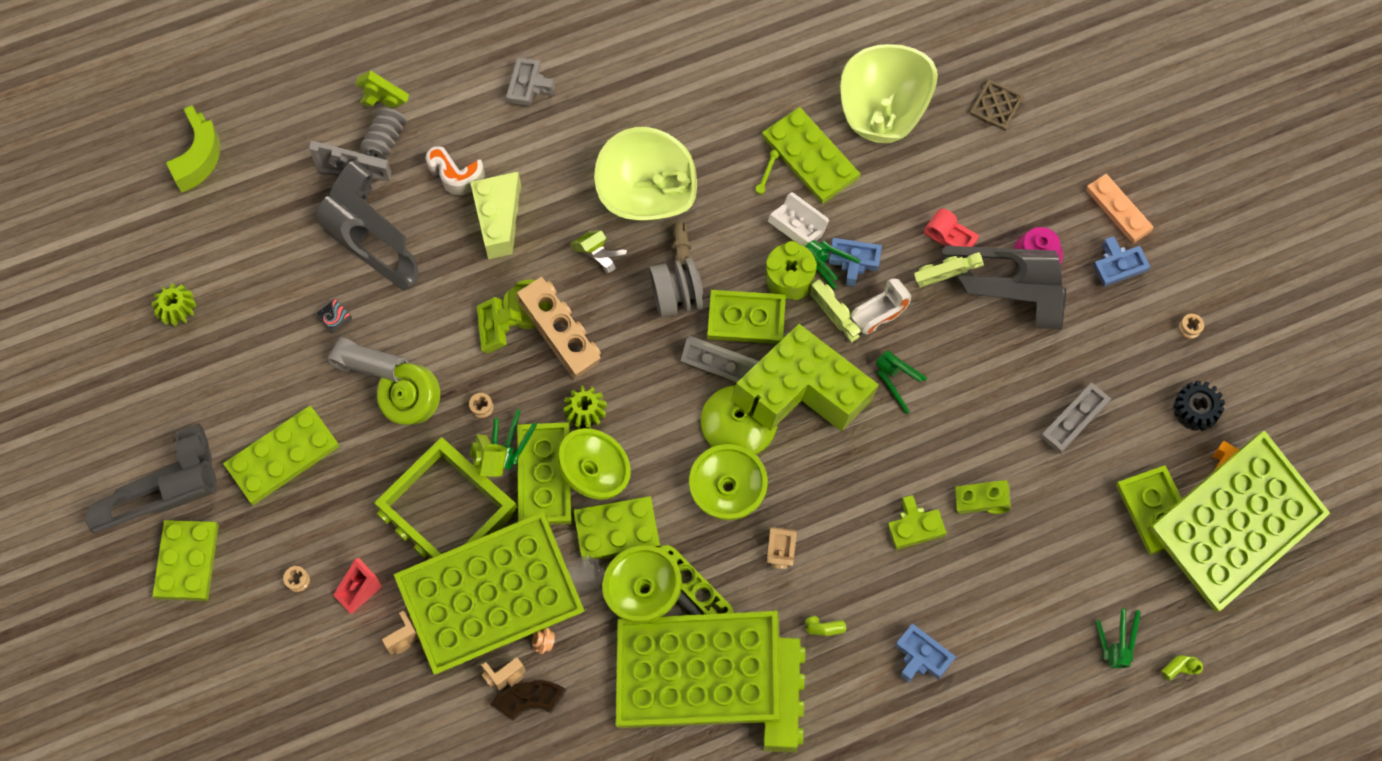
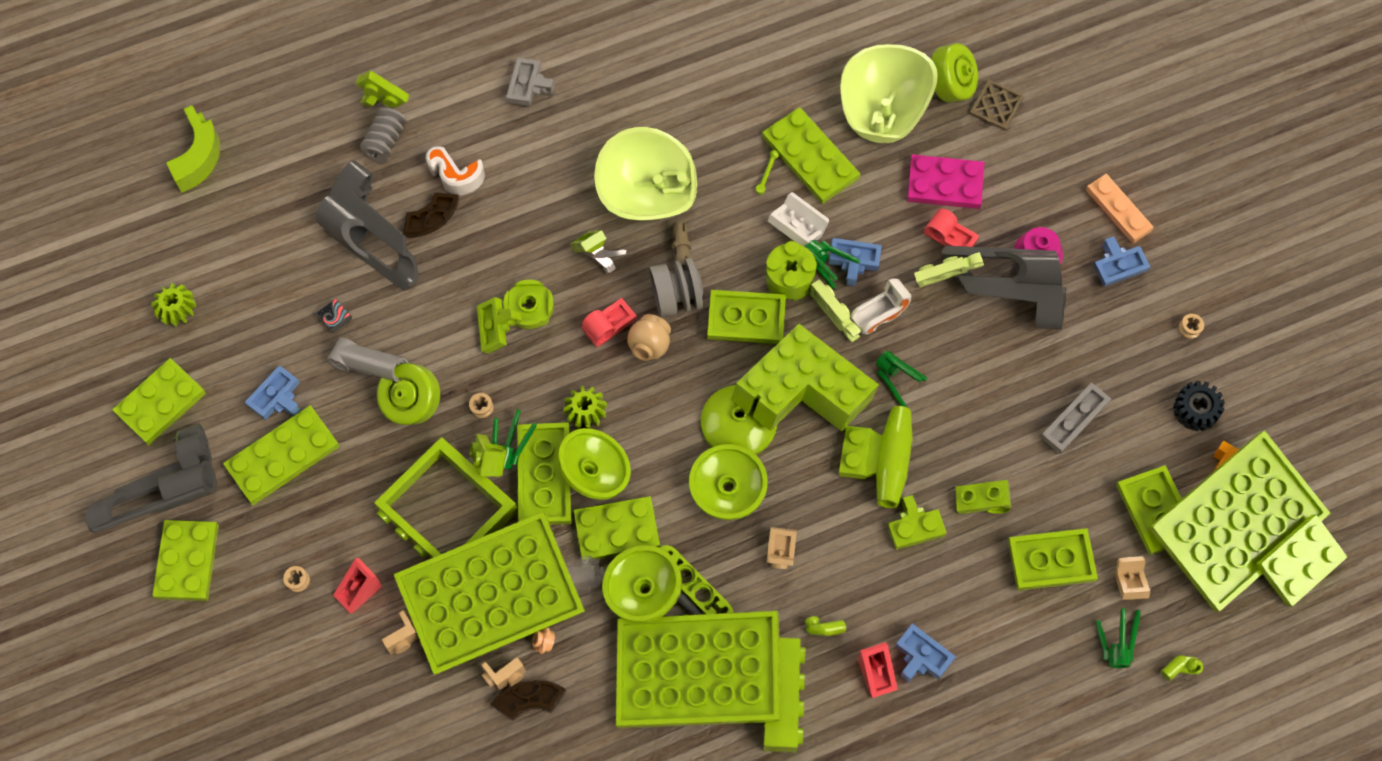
(159, 401): none -> lime plate
(275, 394): none -> medium blue hinge
(333, 160): light grey wing -> none
(432, 216): none -> dark brown tile
(497, 211): yellowish green wedge -> none
(574, 362): tan brick -> none
(606, 324): none -> coral plate
(649, 337): none -> tan piece
(716, 359): light grey plate -> none
(877, 669): none -> coral slope
(884, 455): none -> lime plate
(945, 181): none -> dark pink plate
(956, 72): none -> lime wheel
(1052, 559): none -> lime plate
(1131, 578): none -> tan bracket
(1301, 560): none -> plate

